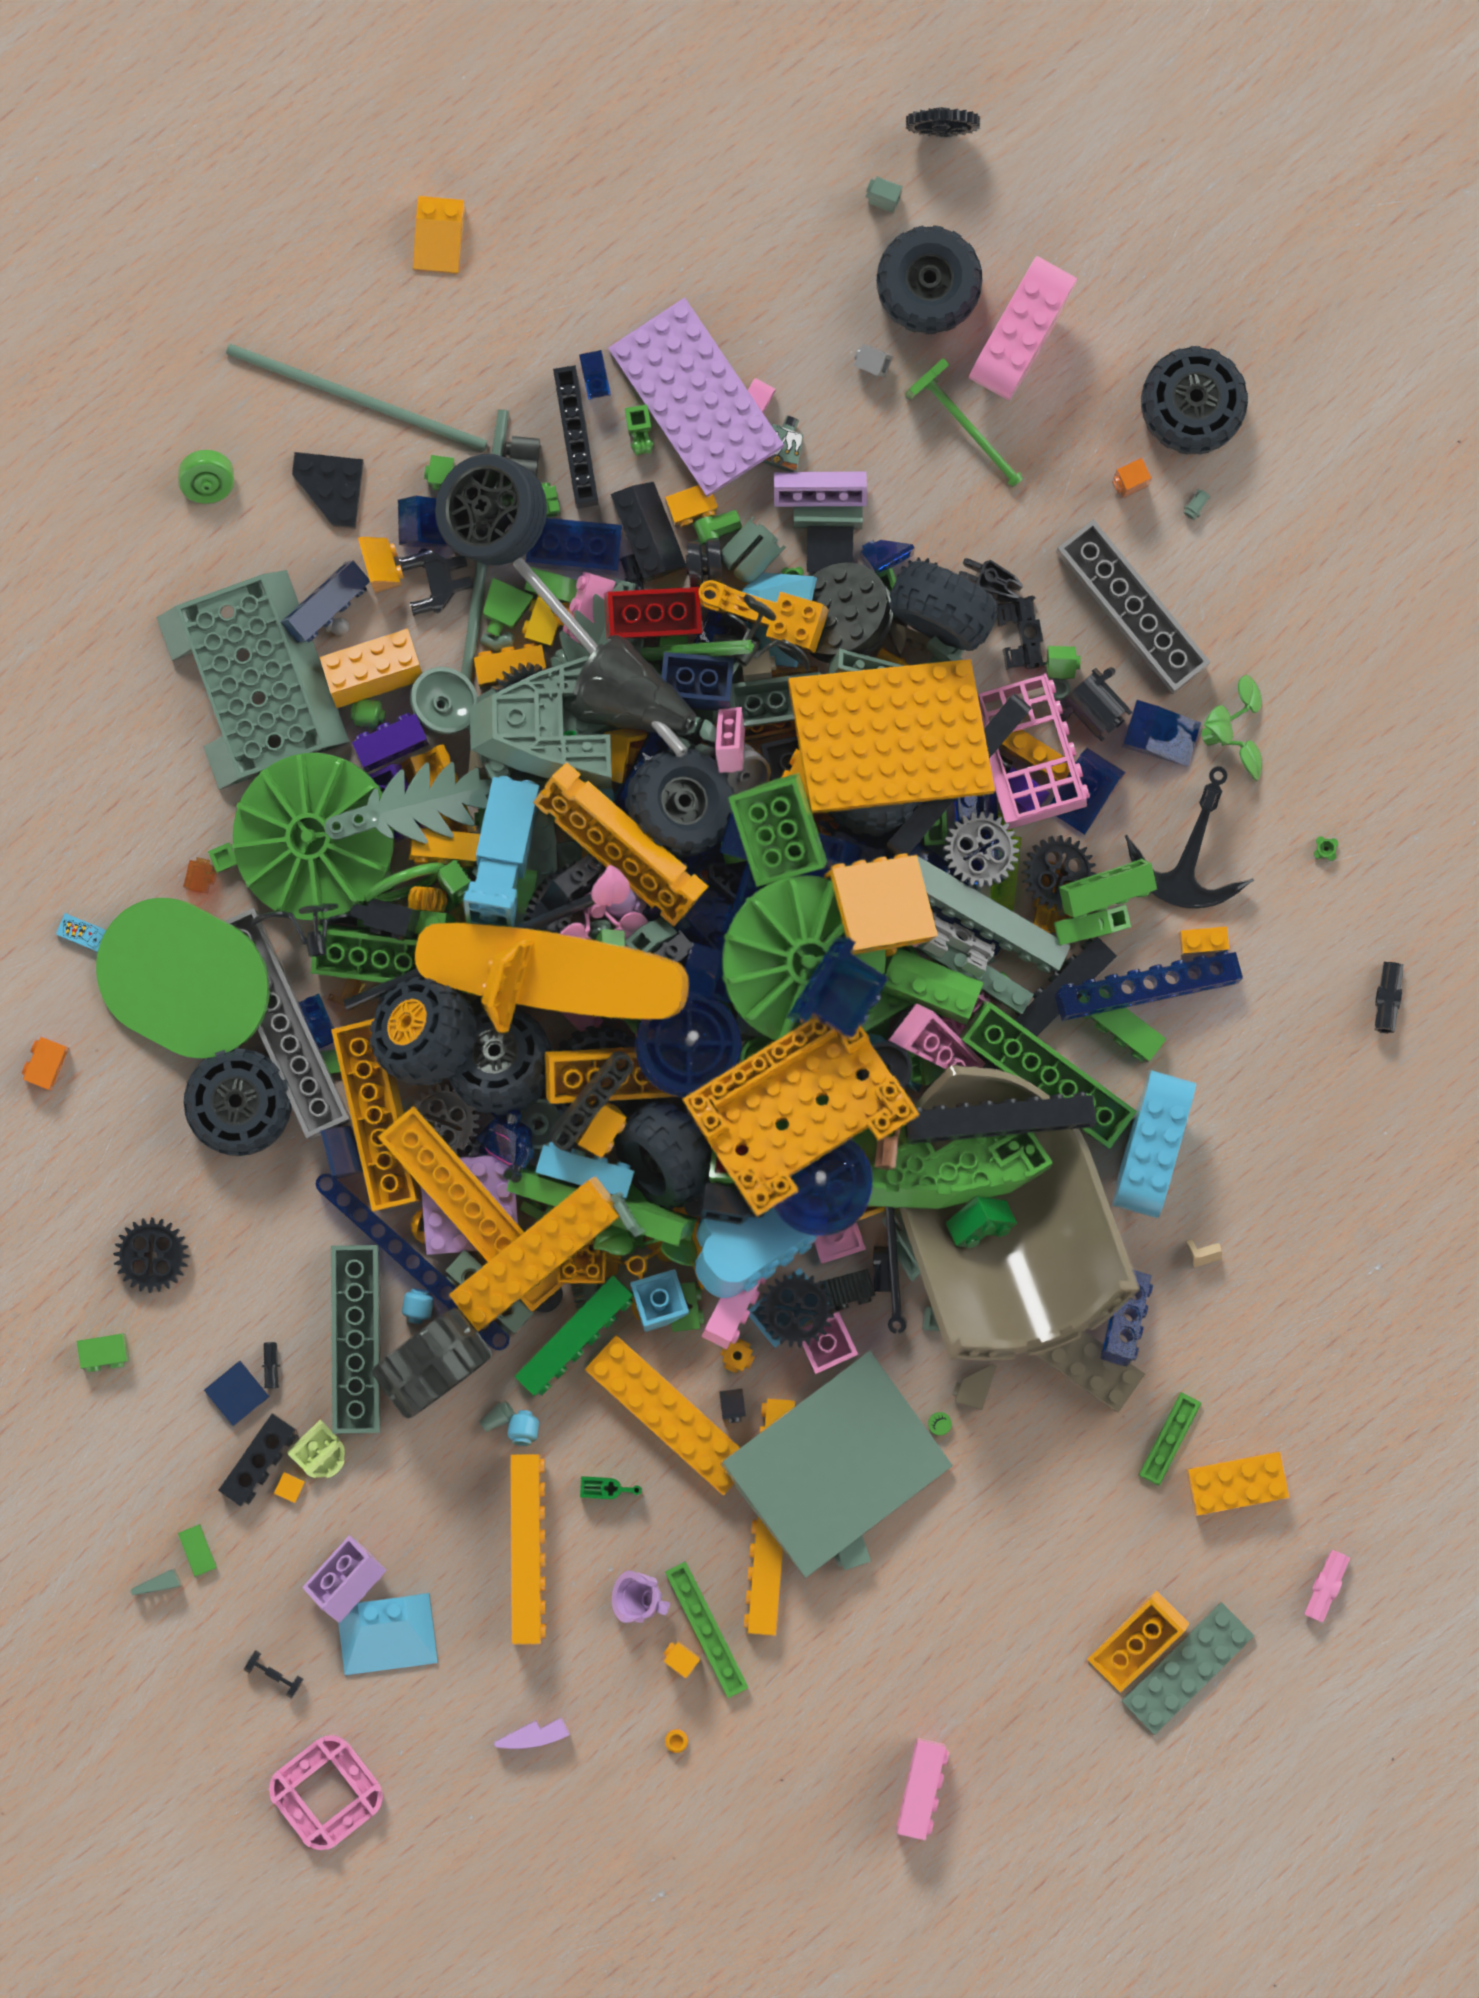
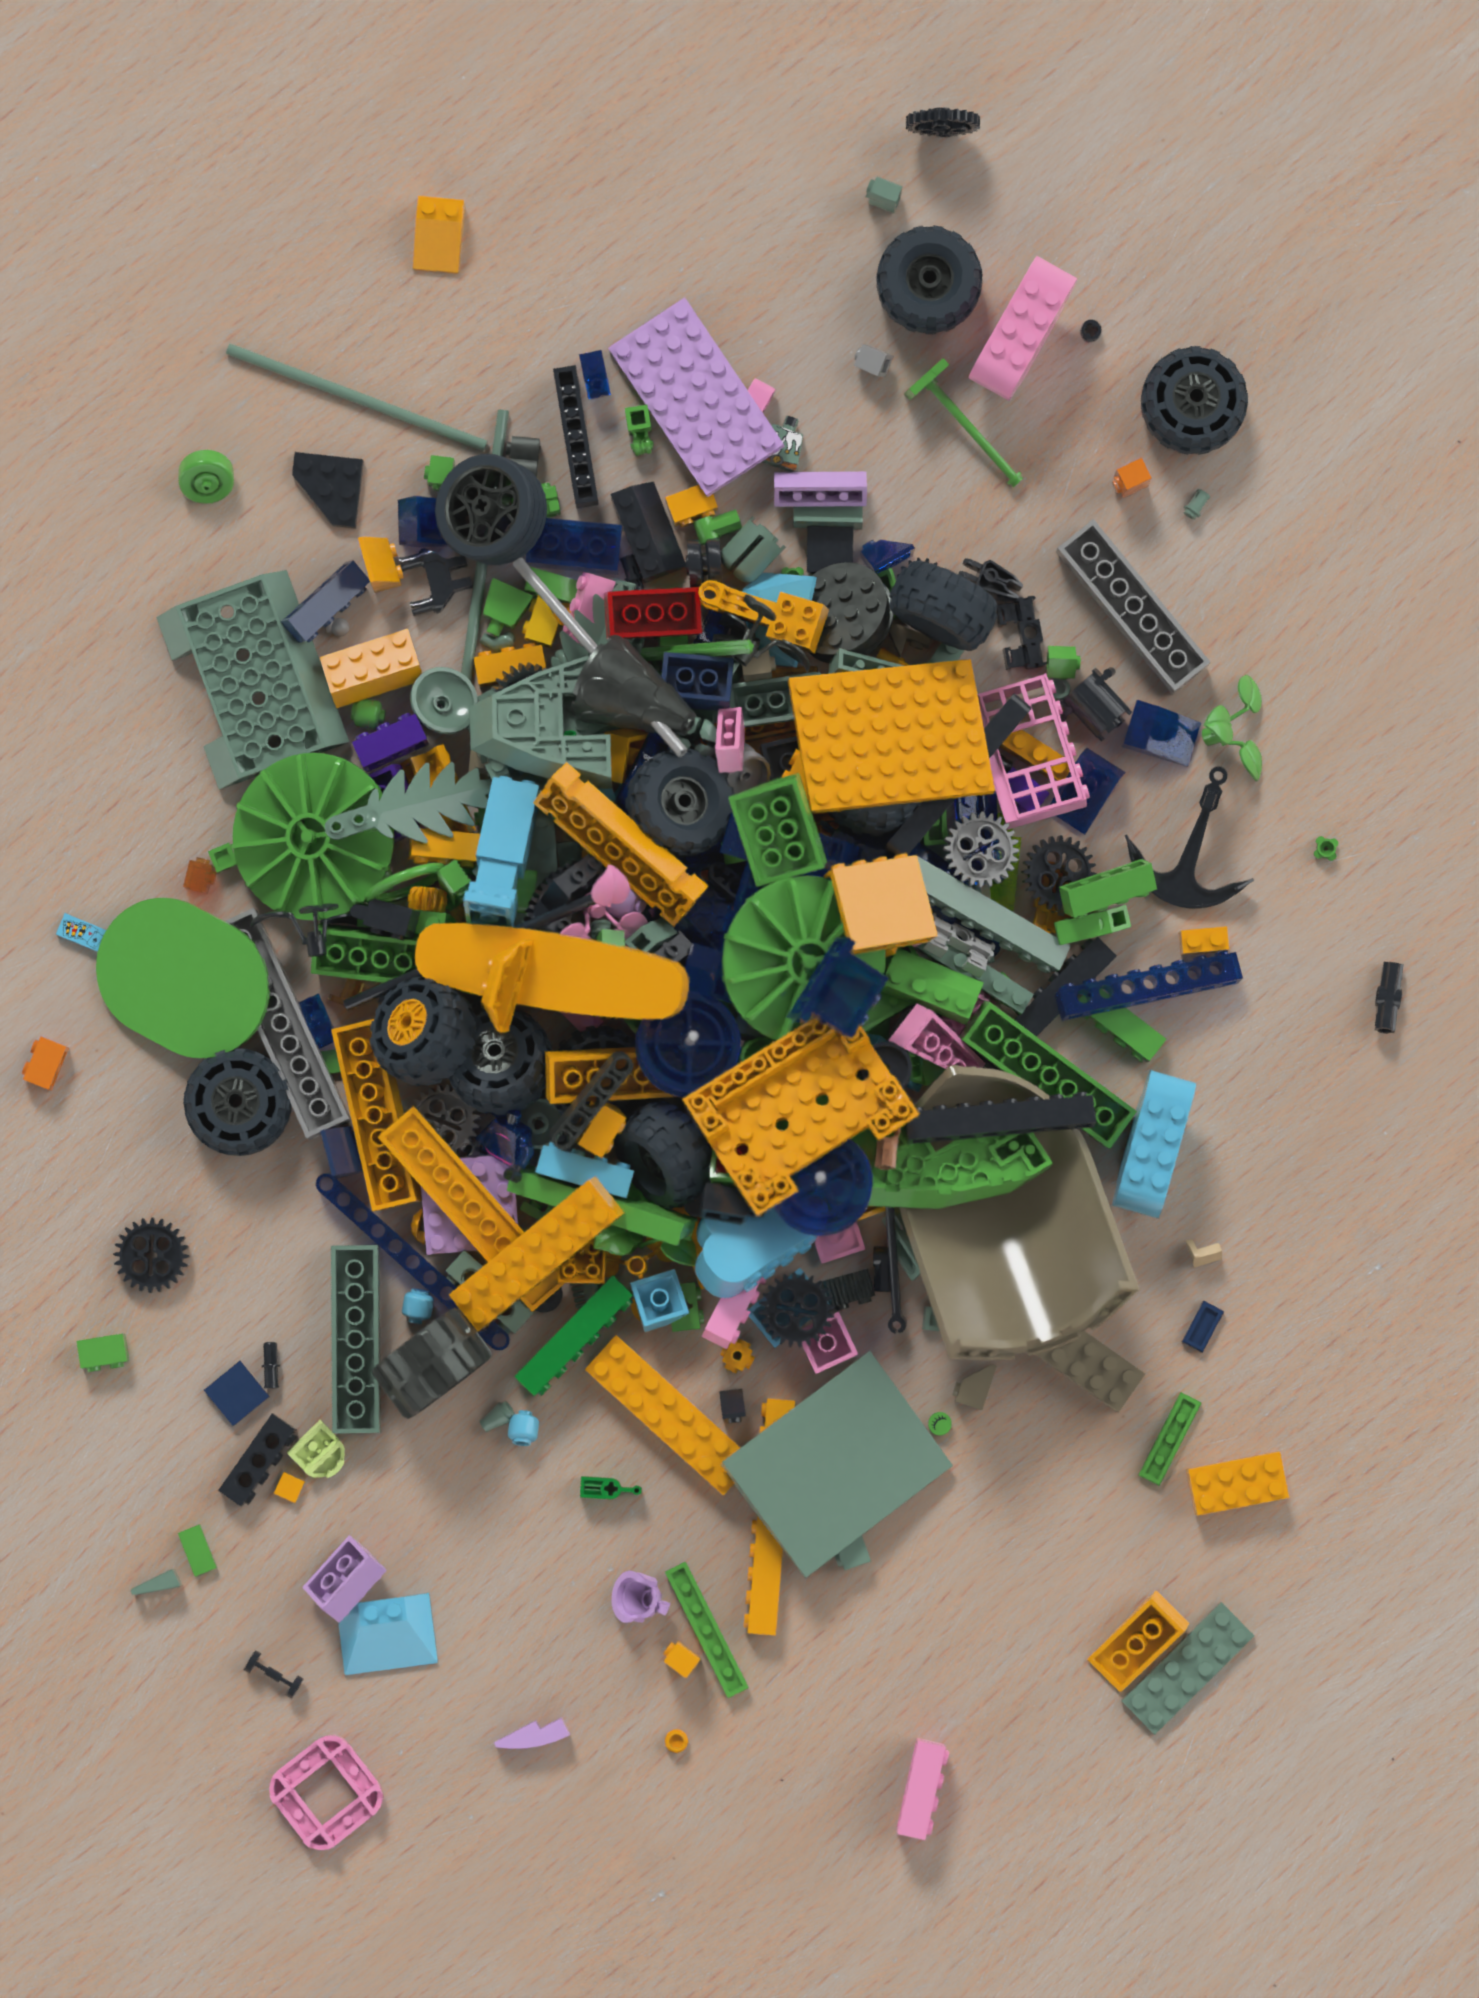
(526, 1549): light orange brick -> none
(625, 1215): sand green piece -> none
(941, 652): sand green slope -> none
(981, 1218): green brick -> none
(1086, 336): none -> black bush
(1114, 1348): clear blue brick -> none
(1202, 1326): none -> dark blue tile
(1327, 1586): bright pink piece -> none

